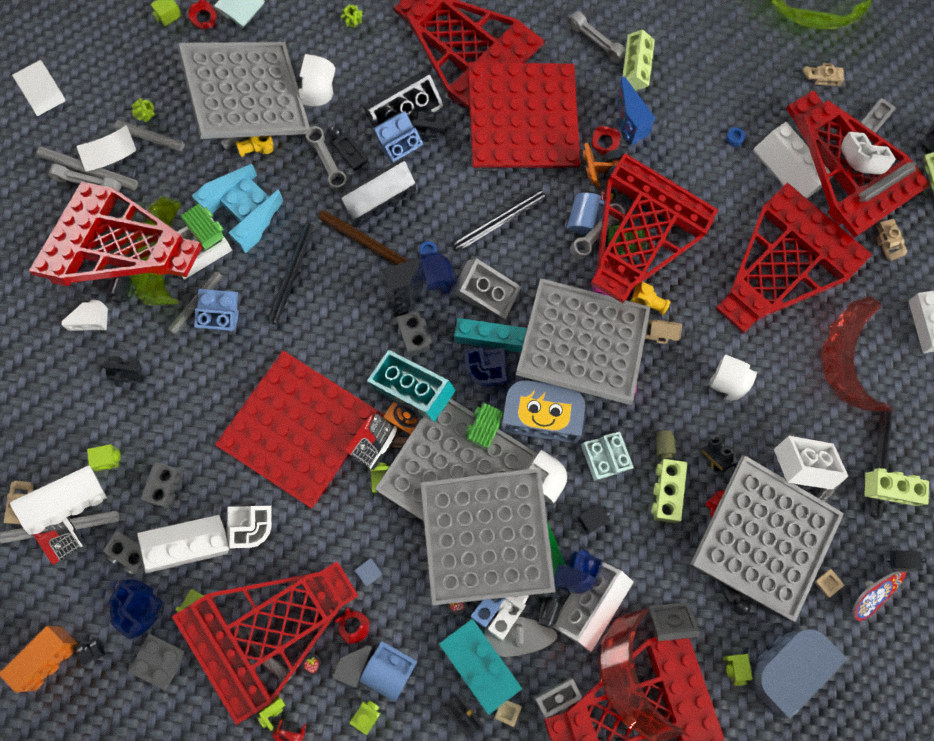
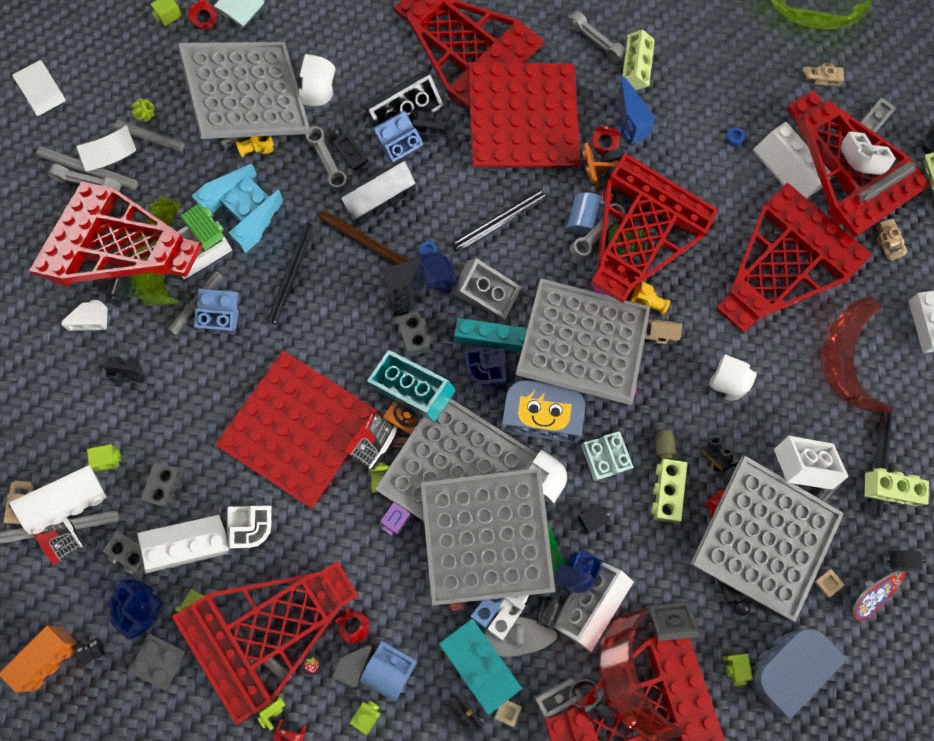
(351, 16): lime gear -> none
(368, 572): sand blue tile -> none
(395, 519): none -> medium lavender brick
(485, 426): bright green brick -> none
(599, 708): none -> black piece

